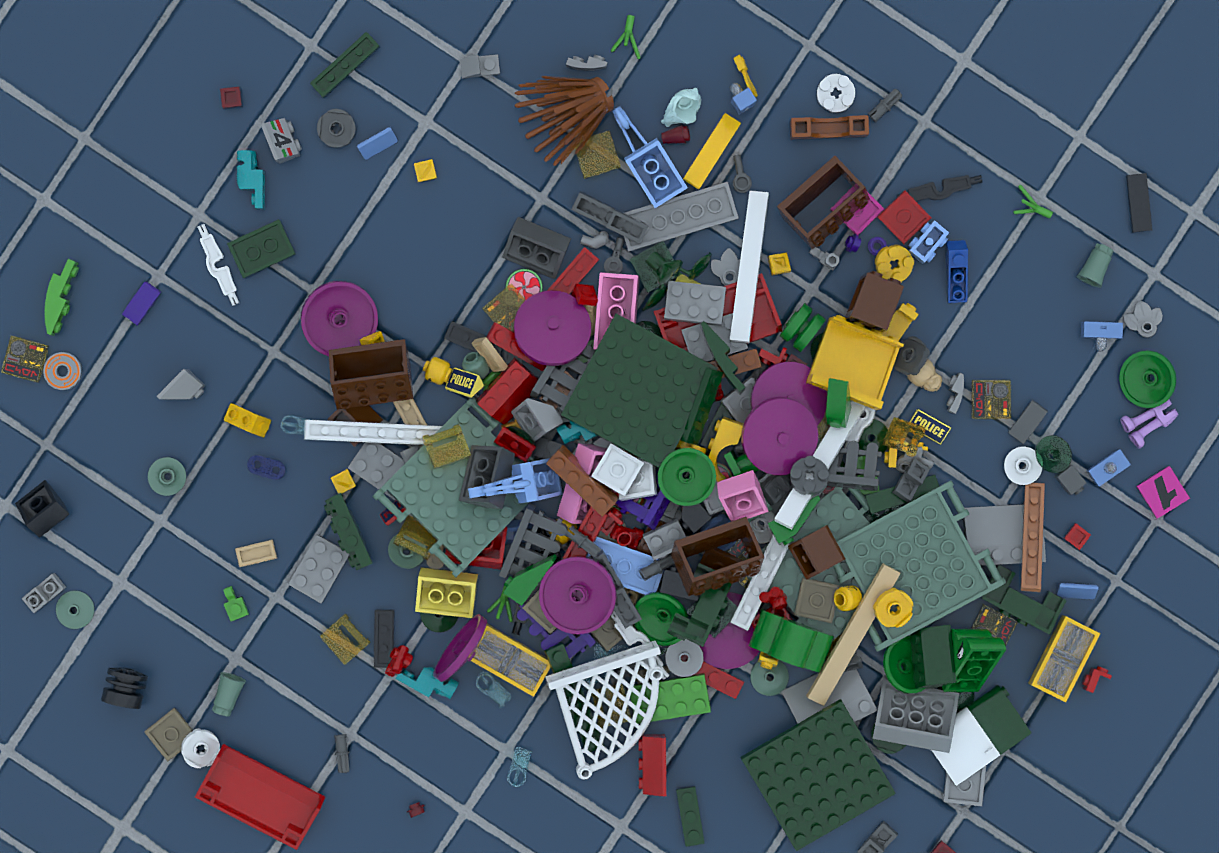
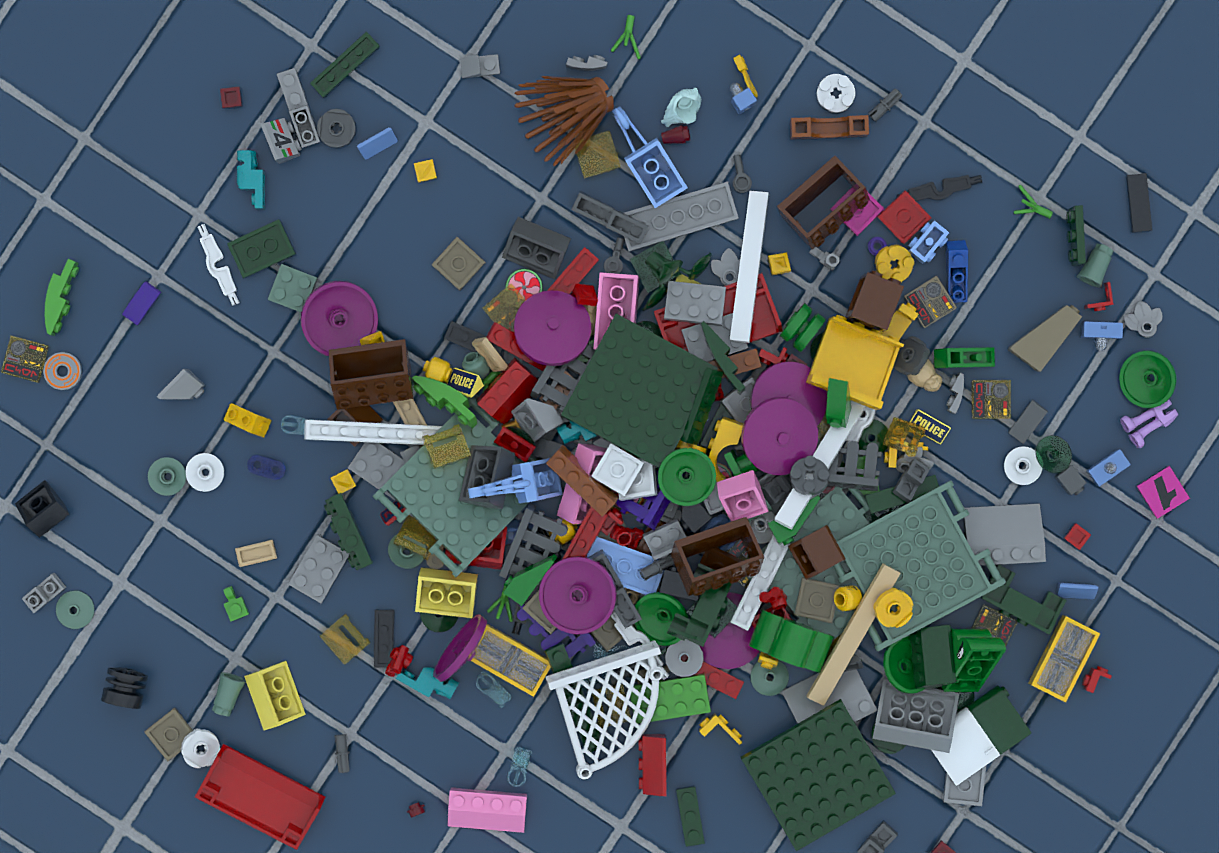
(195, 469): none -> white dish
(274, 695): none -> light yellow slope
(292, 288): none -> sand green plate
(298, 107): none -> light grey slope
(442, 395): none -> bright green slope
(458, 263): none -> dark tan tile
(487, 810): none -> bright pink slope
(583, 542): dark grey axle -> none
(596, 242): light grey arm -> none
(709, 723): none -> yellow bracket
(711, 151): yellow slope -> none
(852, 243): dark purple plate -> none
(931, 301): none -> tile
(964, 357): none -> green slope
(1032, 537): nougat plate -> none
(1044, 340): none -> dark tan slope
(1076, 235): none -> dark green plate
(1101, 306): none -> red bracket

